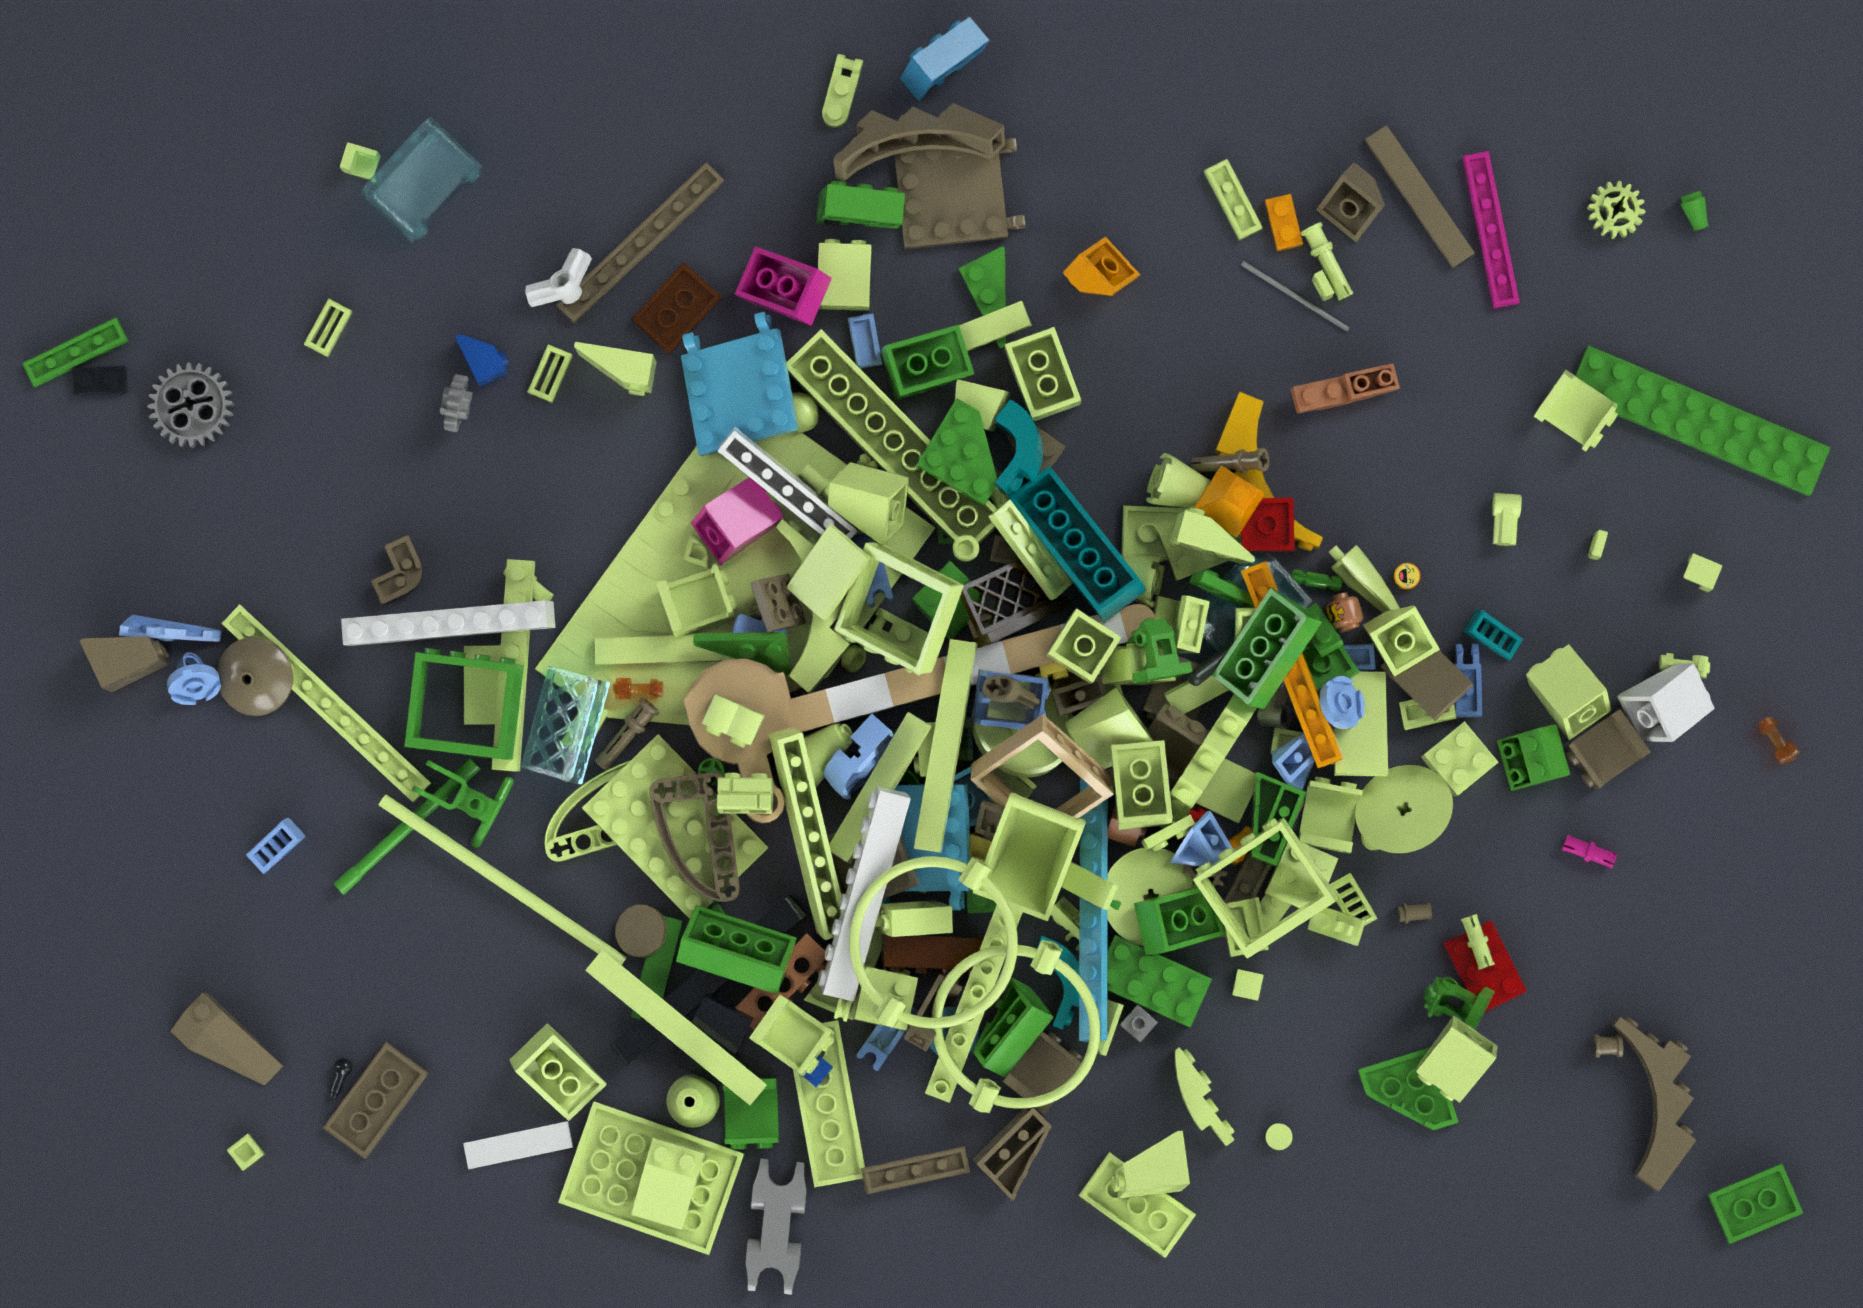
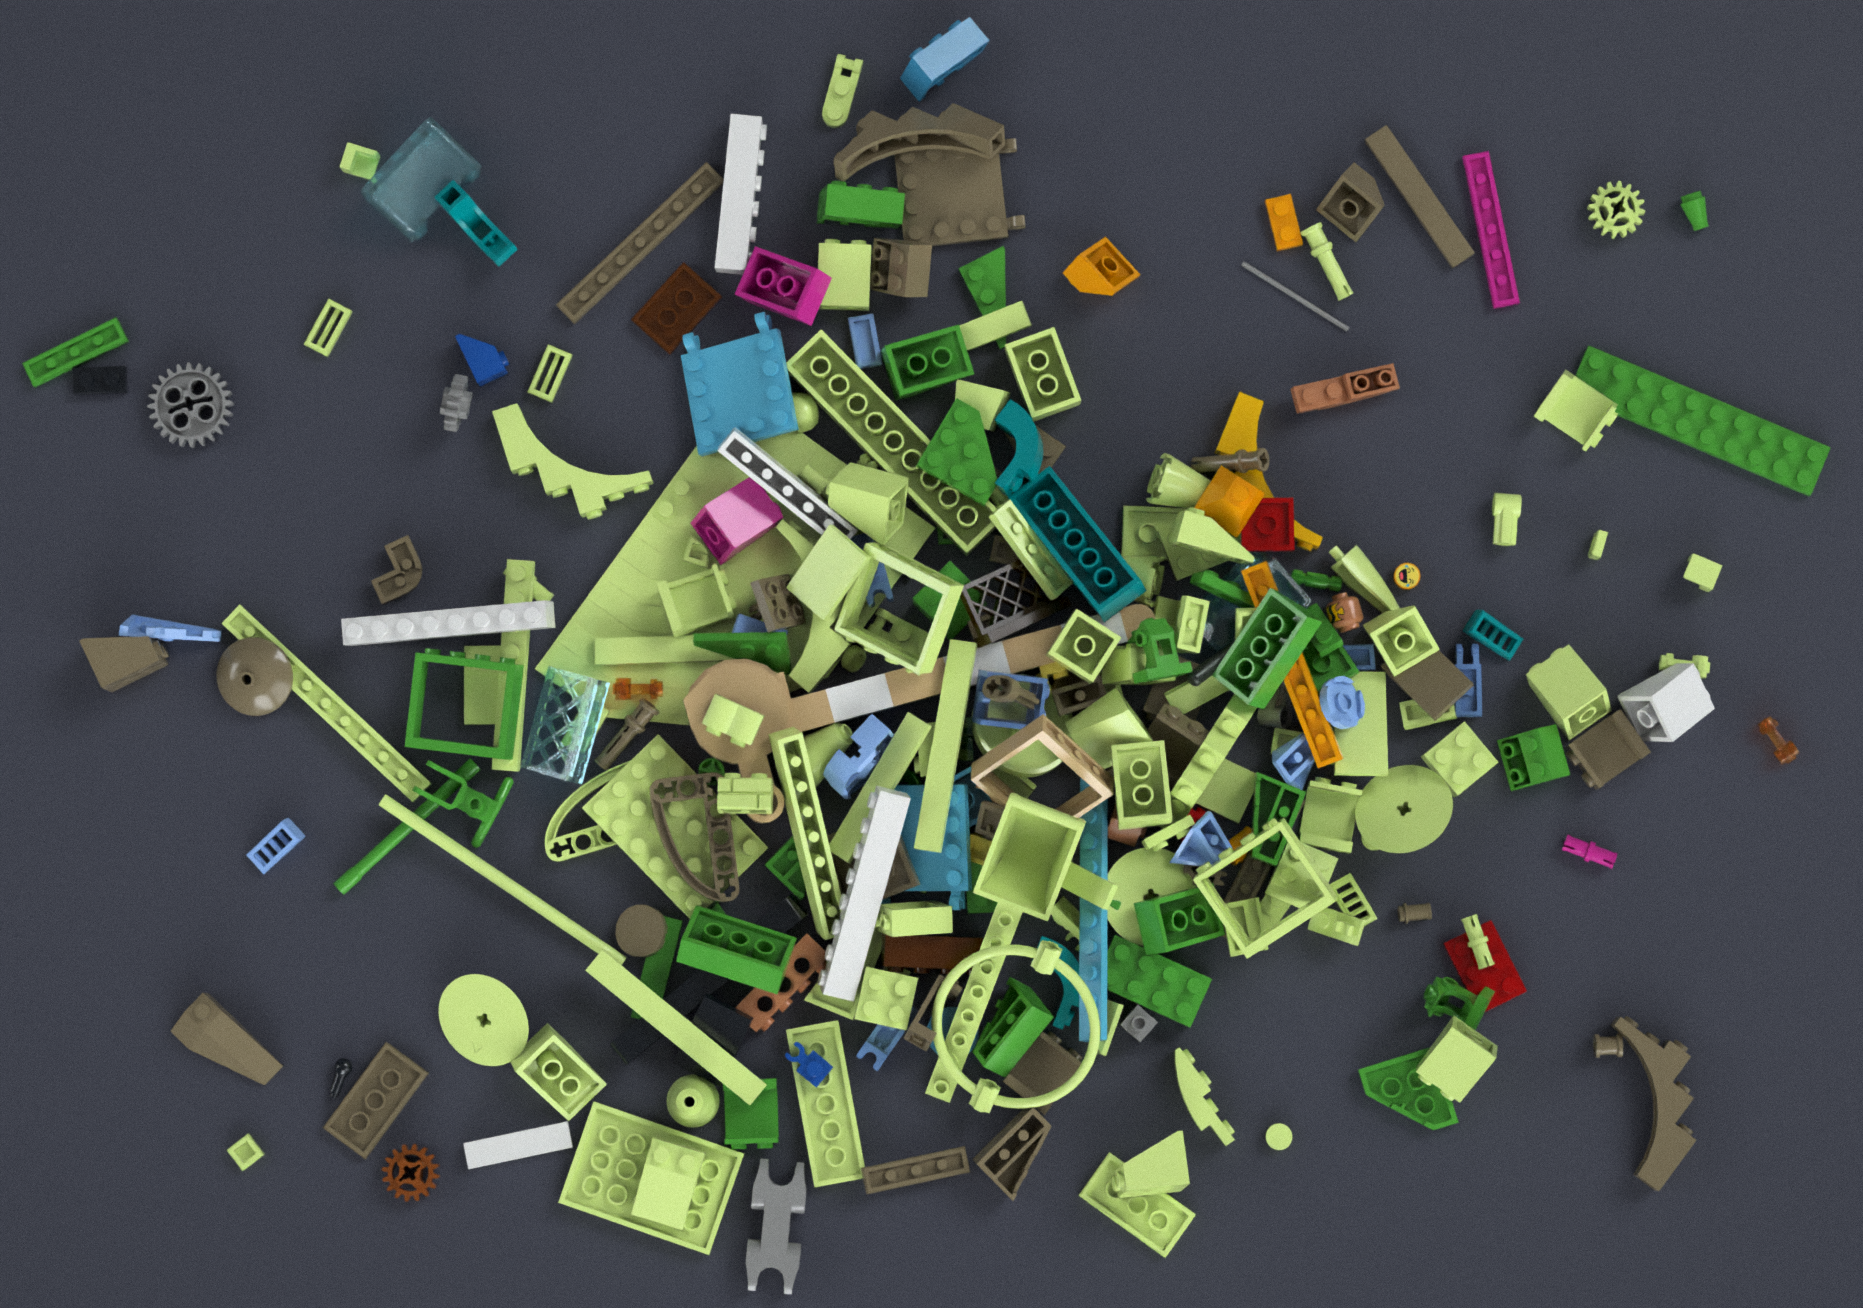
(193, 681): light blue tile -> none
(418, 1182): none -> dark orange gear
(475, 223): none -> teal arch
(483, 1020): none -> yellowish green piece
(563, 283): white piece -> none
(589, 488): none -> yellowish green arch
(626, 367): yellowish green slope -> none
(739, 193): none -> white brick
(787, 869): none -> bright green wing
(793, 1035): yellowish green panel -> none
(843, 1009): yellowish green bush -> none
(900, 267): none -> dark tan slope
(965, 548): yellowish green tile -> none
(974, 876): yellowish green piece -> none
(1233, 199): yellowish green tile -> none
(1247, 984): yellowish green tile -> none
(1322, 285): yellowish green tile -> none
(1755, 1203): bright green plate -> none

